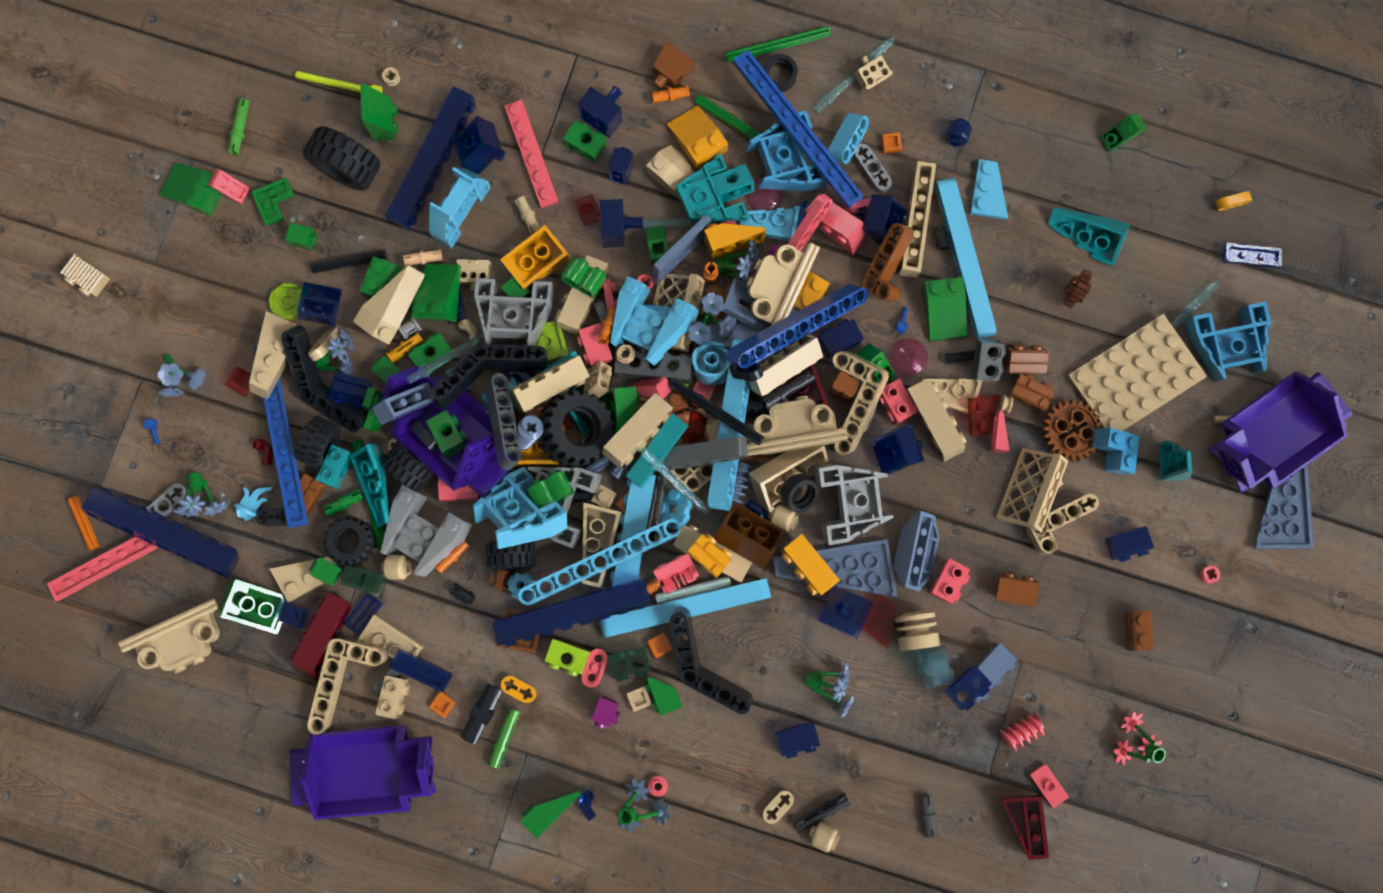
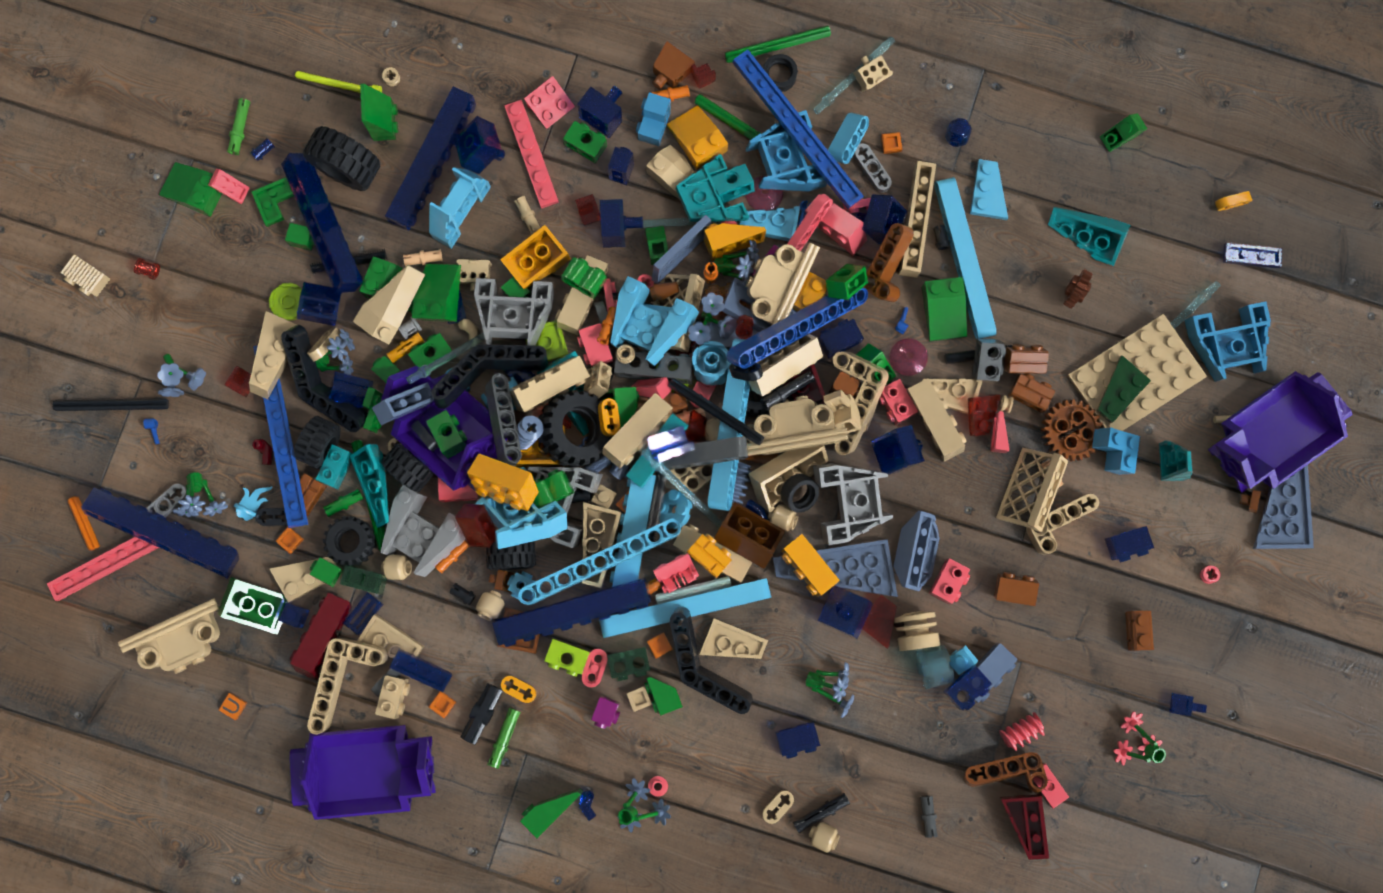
(110, 404): none -> black axle
(146, 268): none -> clear red bush
(233, 706): none -> orange tile
(262, 149): none -> clear blue pin
(289, 540): none -> orange tile
(322, 223): none -> clear blue brick
(476, 525): none -> clear red brick
(490, 605): none -> tan head
(503, 482): none -> light orange brick
(549, 102): none -> coral hinge
(609, 417): none -> light orange beam
(655, 118): none -> dark azure brick
(663, 290): none -> dark orange cone
(669, 444): none -> clear blue panel
(703, 75): none -> clear red panel
(732, 642): none -> tan wing
(744, 327): none -> clear red bush
(845, 410): none -> tan brick
(846, 281): none -> green brick
(962, 660): none -> medium azure bracket
(1004, 773): none -> dark orange beam
(1122, 389): none -> dark green wing
(1184, 705): none -> clear blue plate
(1252, 500): none -> dark orange tile

